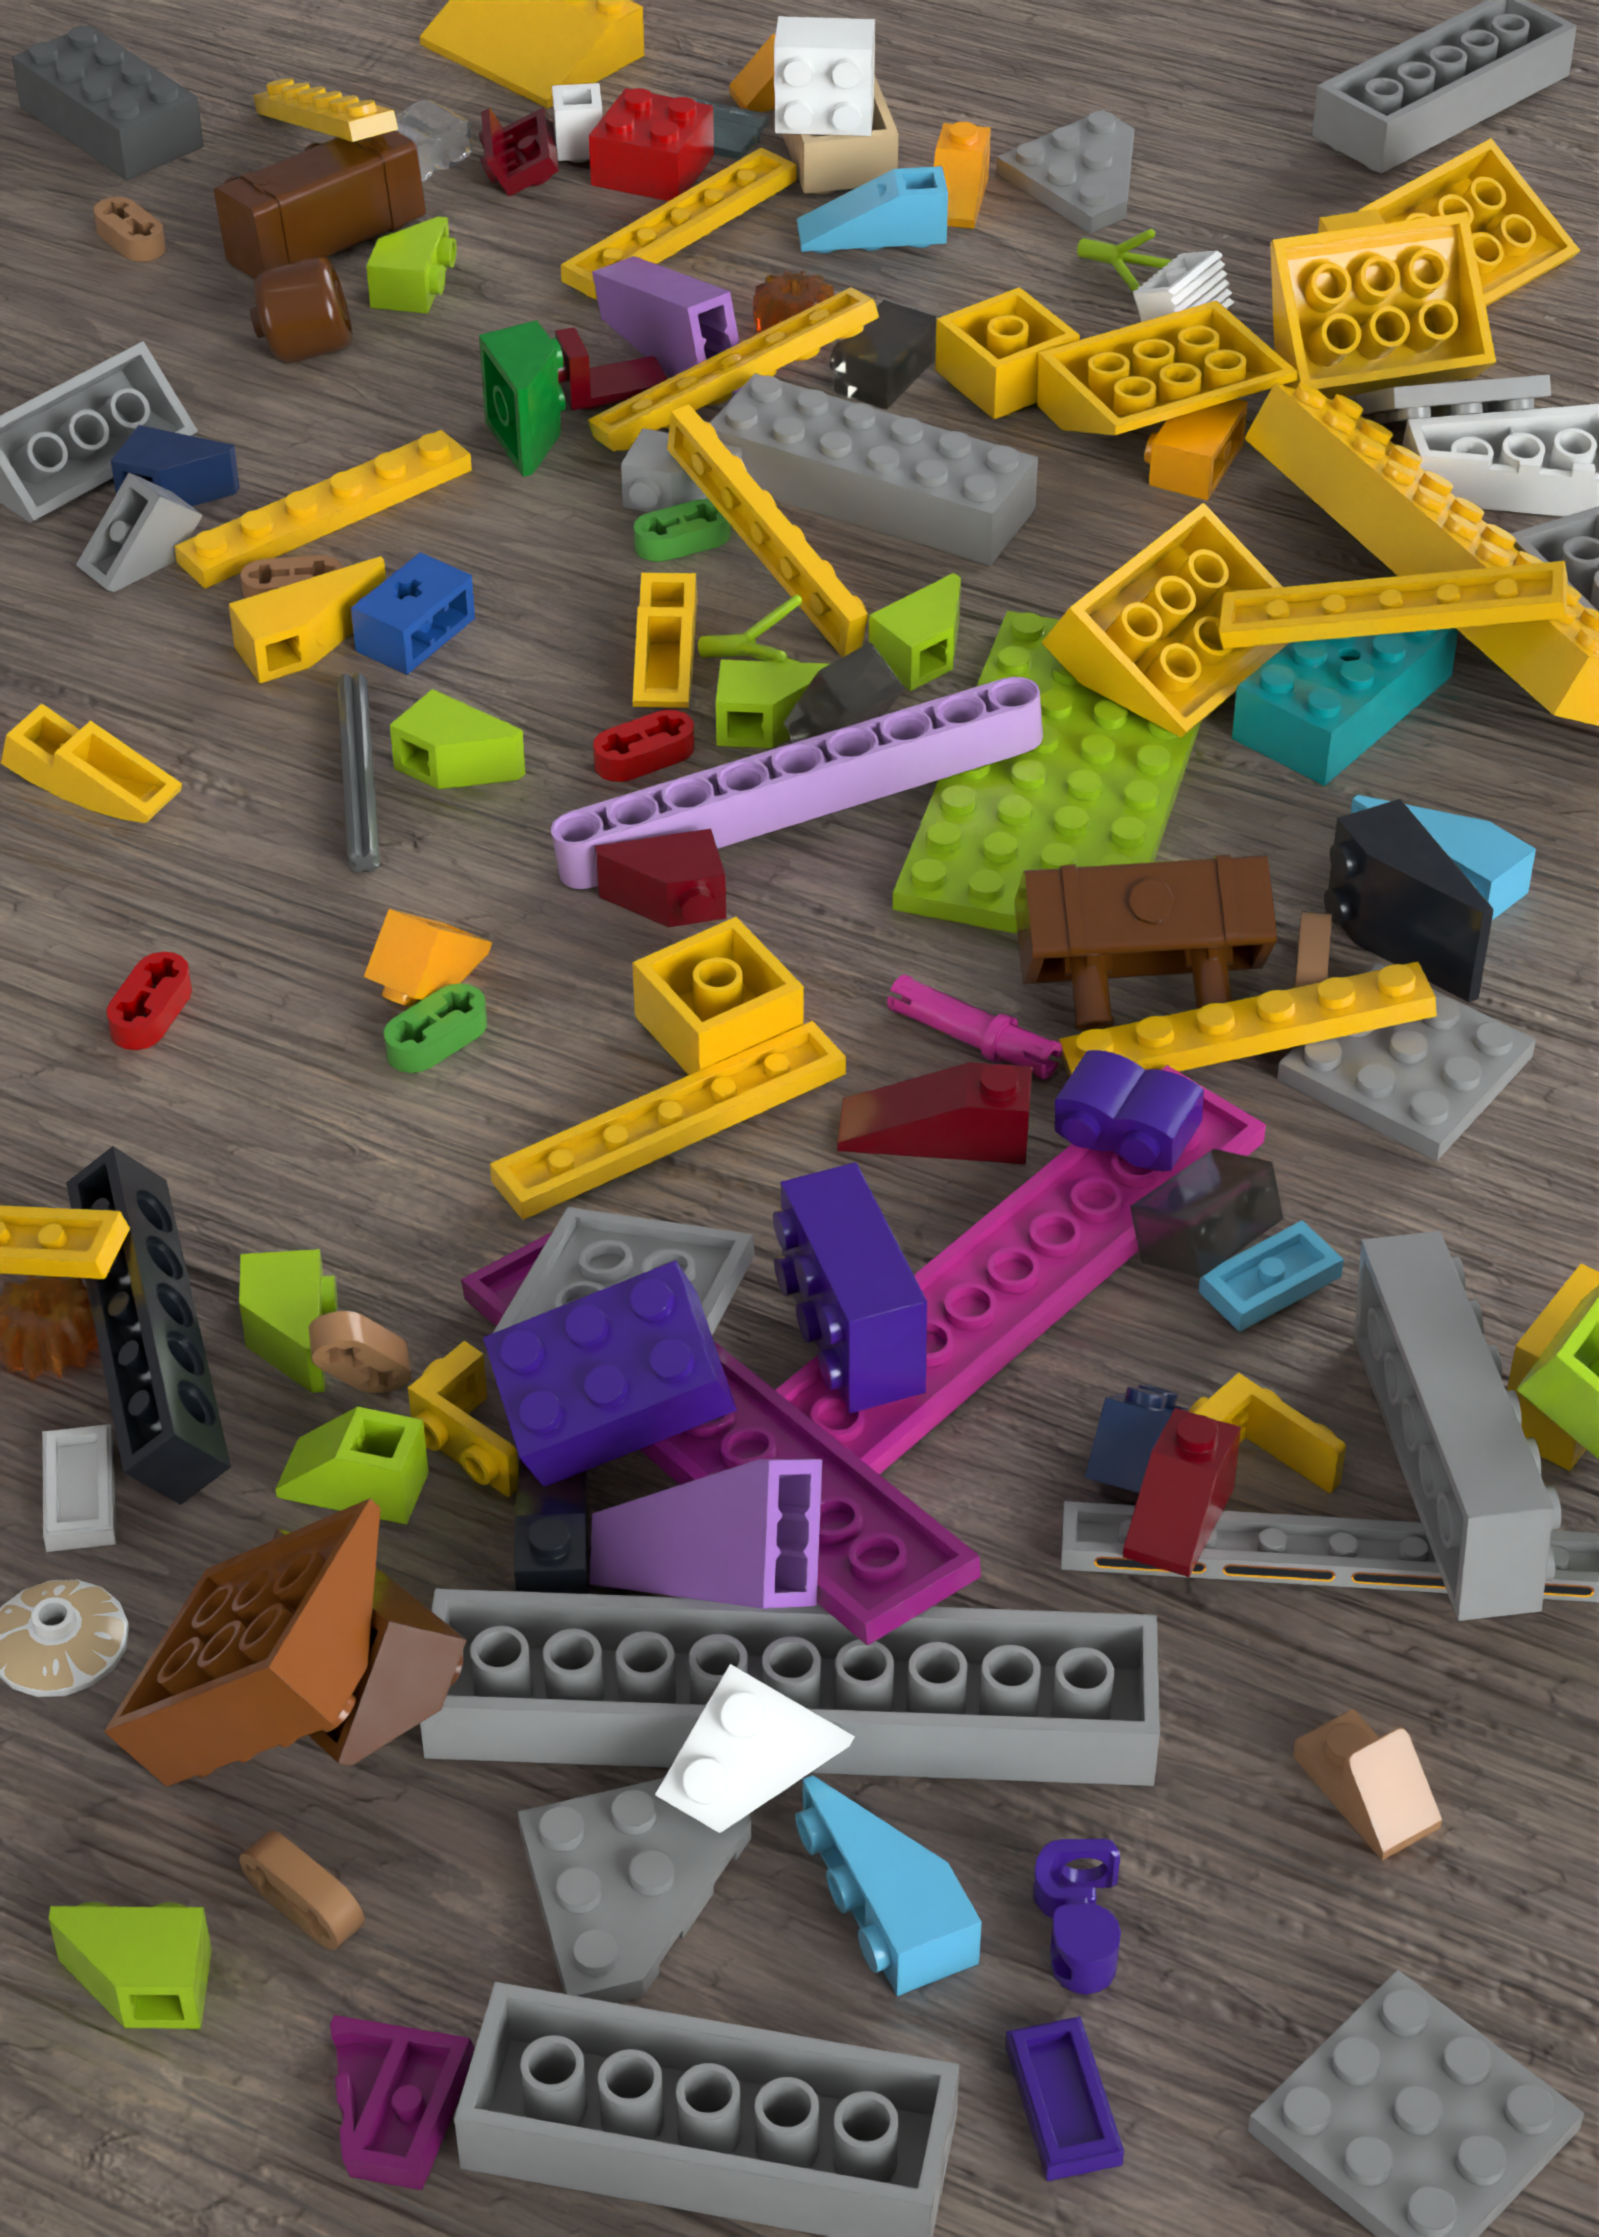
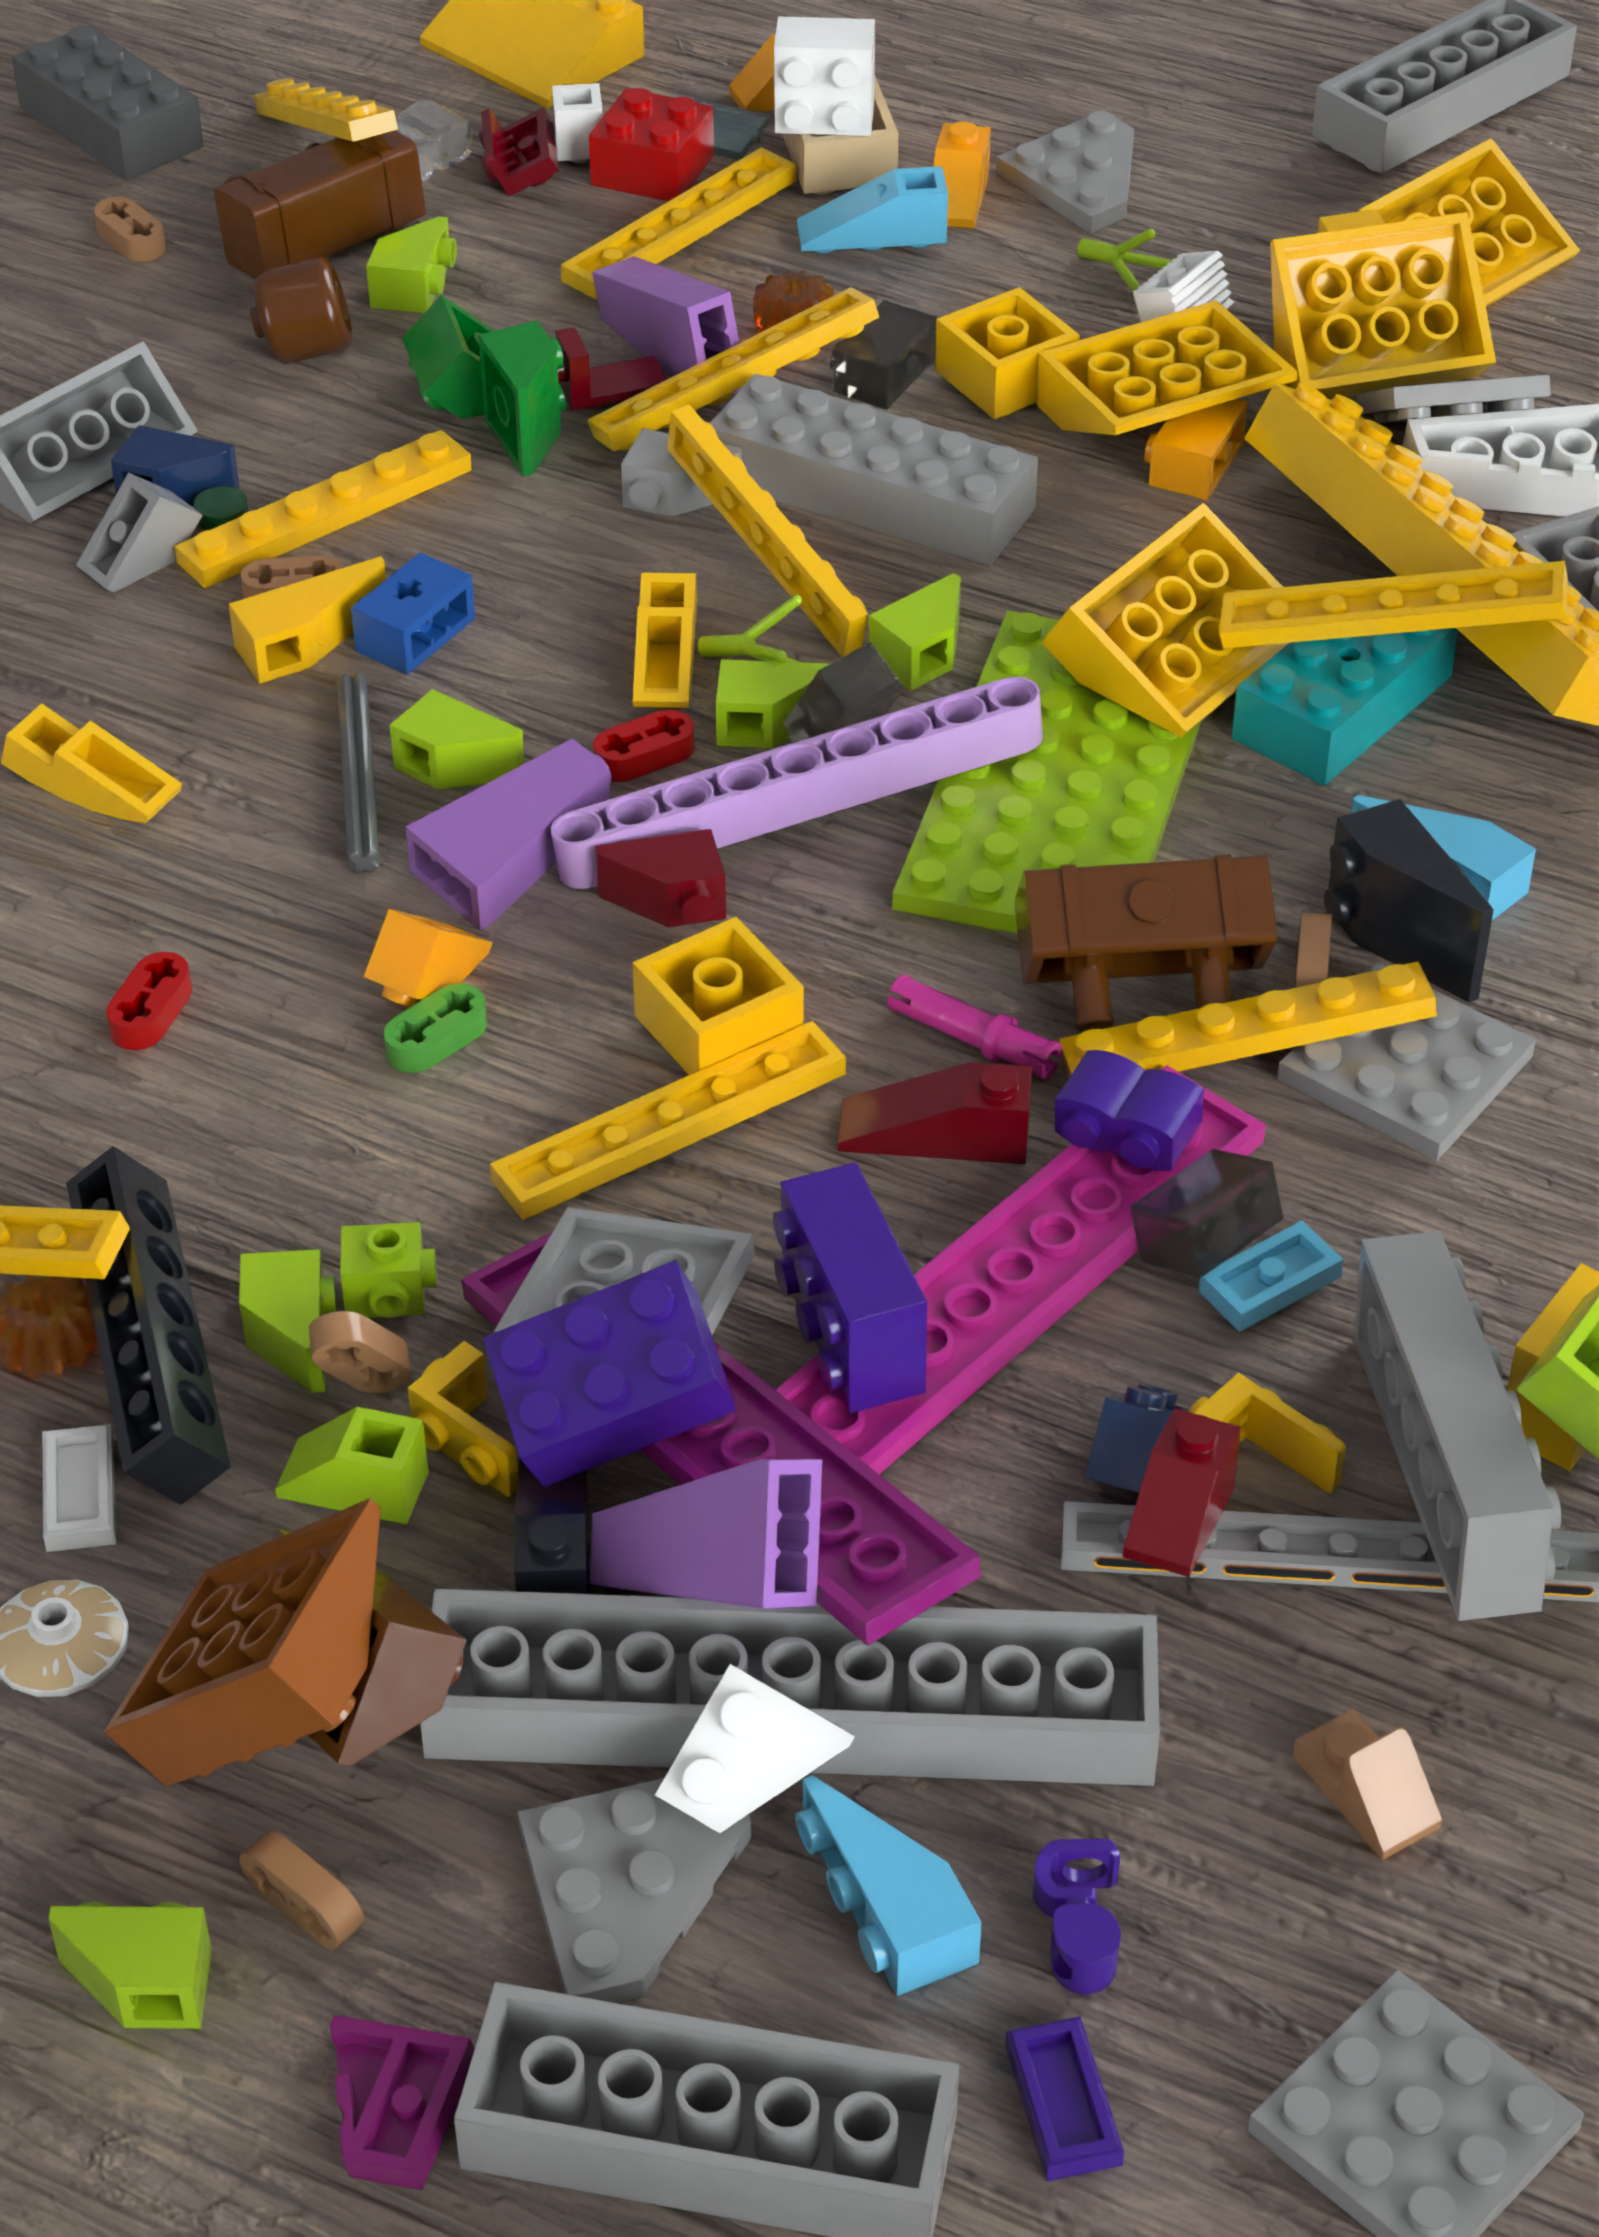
(220, 506): none -> dark green tile
(386, 1269): none -> lime brick
(447, 358): none -> green slope
(499, 837): none -> medium lavender slope
(680, 531): bright green beam -> none

